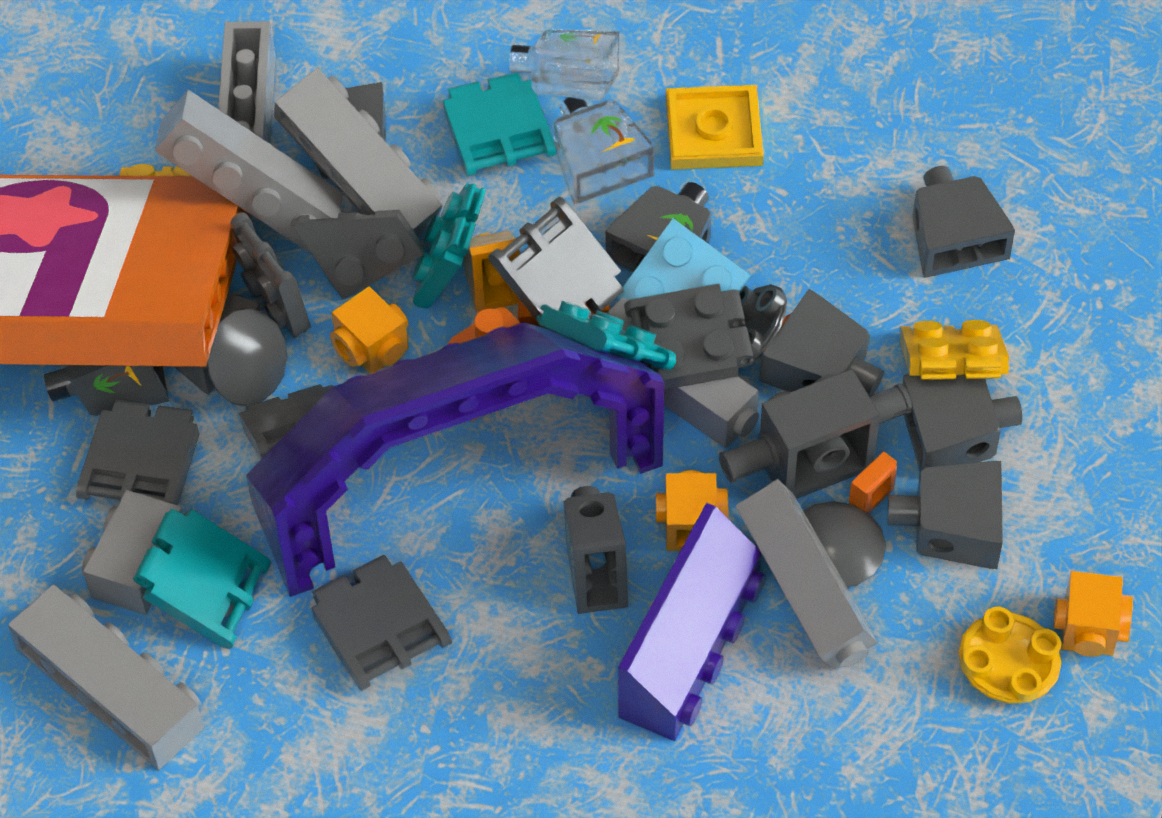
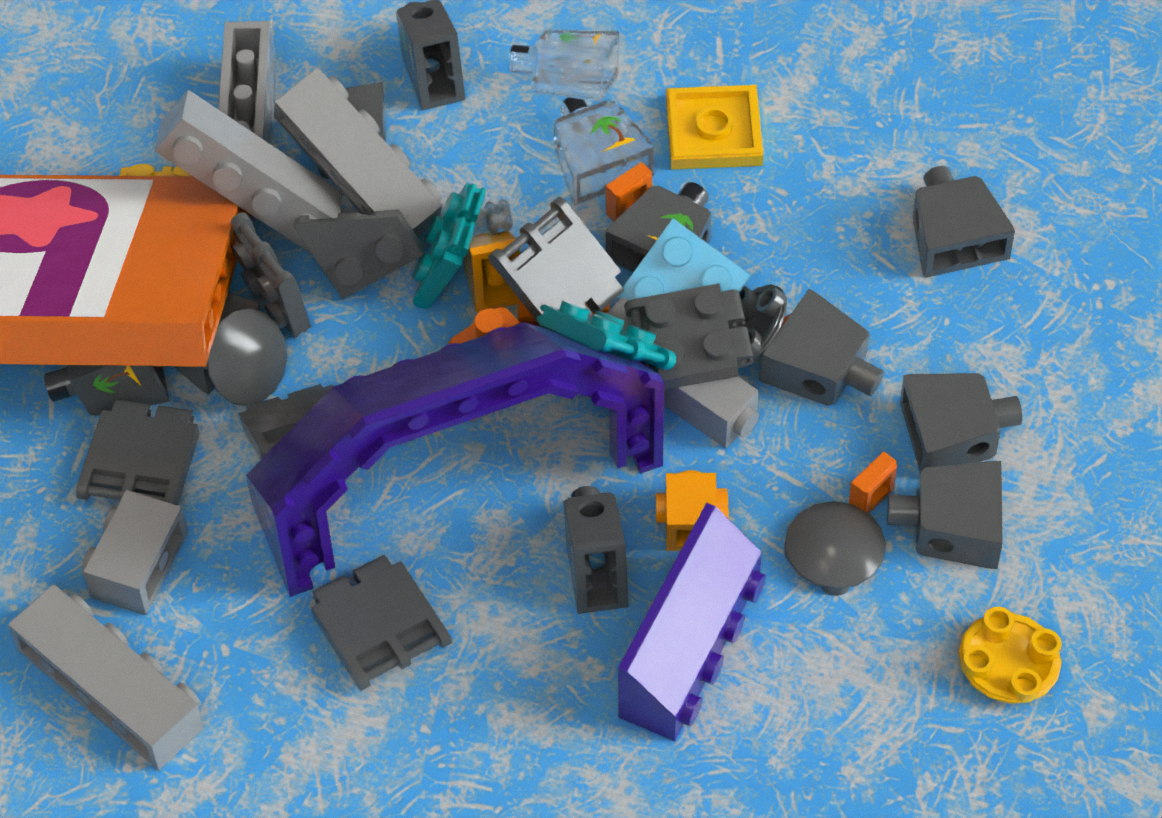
(198, 574): teal plate -> none
(369, 331): light orange brick -> none
(426, 35): none -> dark grey torso
(497, 123): teal plate -> none
(498, 216): none -> dark grey axle
(627, 189): none -> orange tile
(807, 575): light grey brick -> none
(817, 433): dark grey brick -> none
(944, 352): yellow plate -> none
(1093, 614): light orange brick -> none

